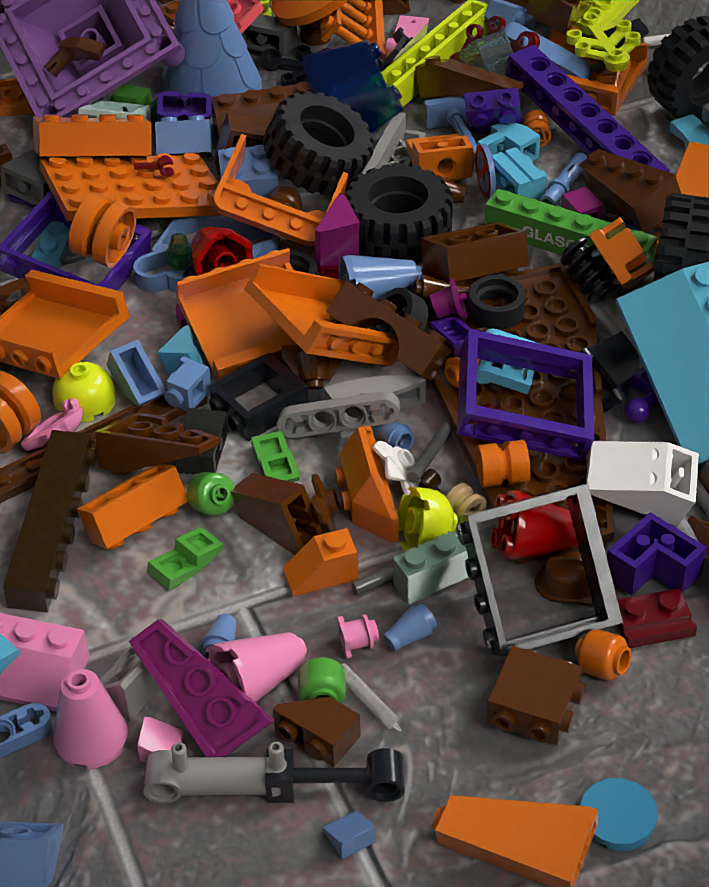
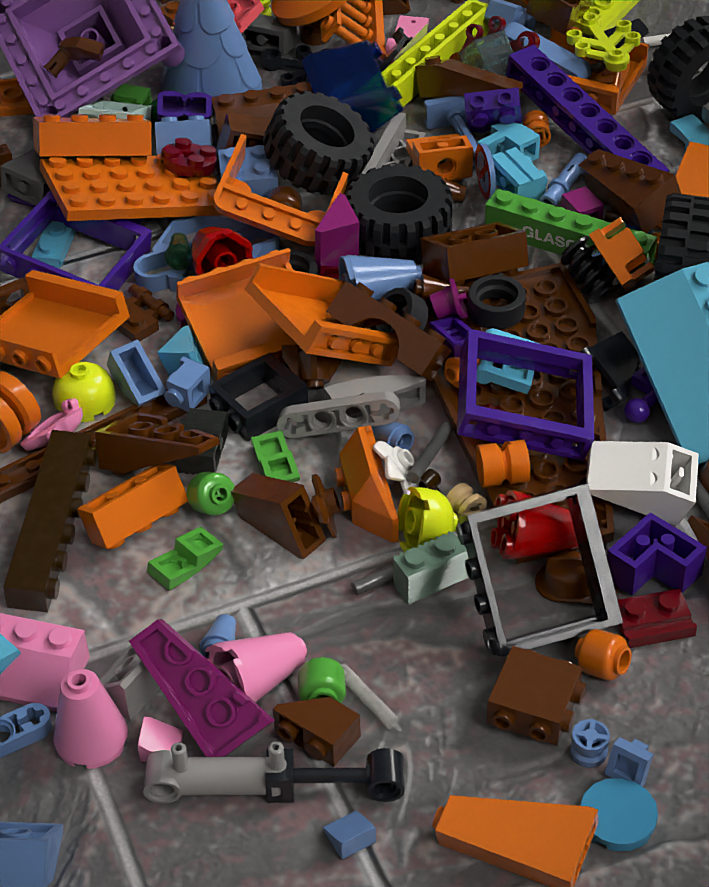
(102, 229): orange wheel -> none
(143, 323): none -> reddish brown plate
(161, 162): dark red hand -> none
(185, 158): none -> dark red plate
(323, 563): orange slope -> none
(357, 634): bright pink brick -> none
(410, 627): medium blue cone -> none
(584, 735): none -> medium blue wheel
(629, 761): none -> medium blue tile

